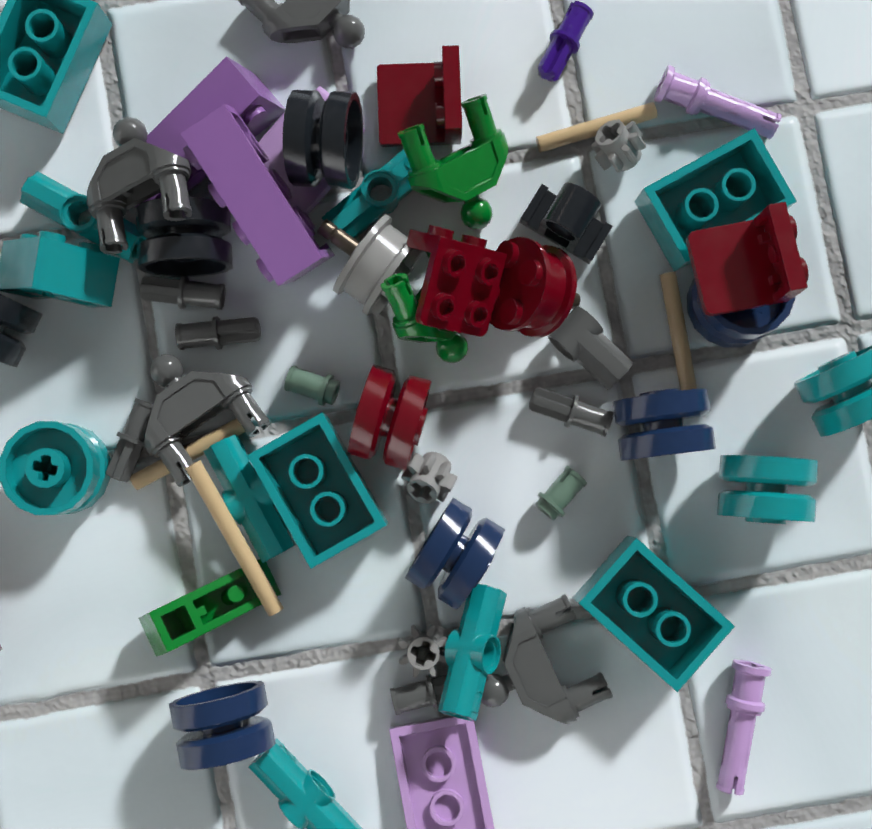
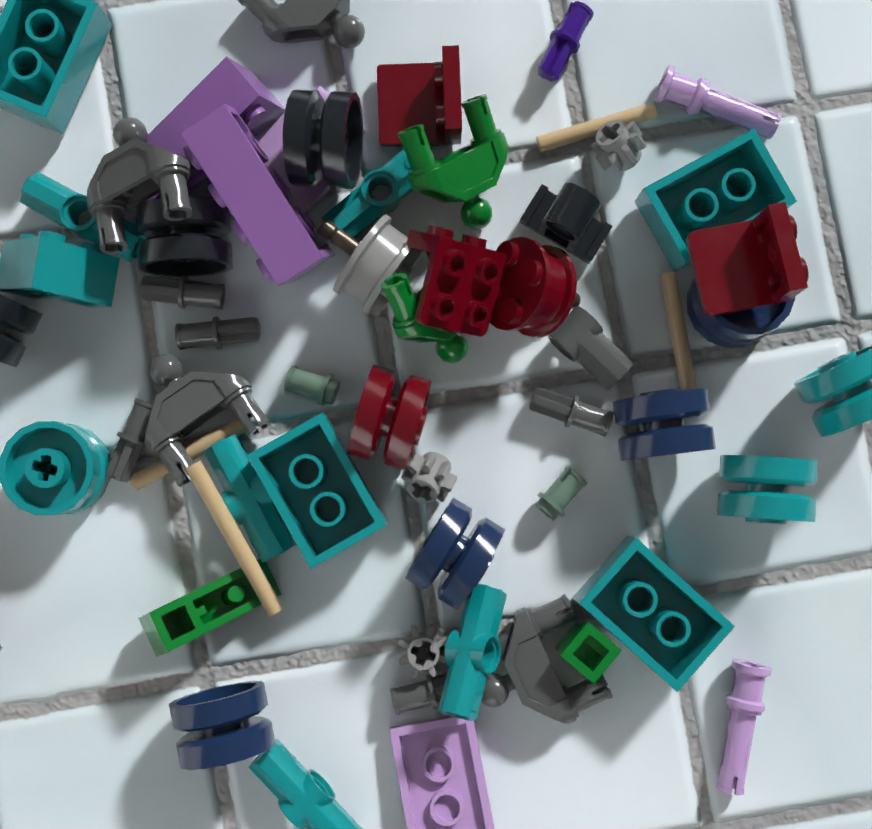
(587, 650): none -> green brick

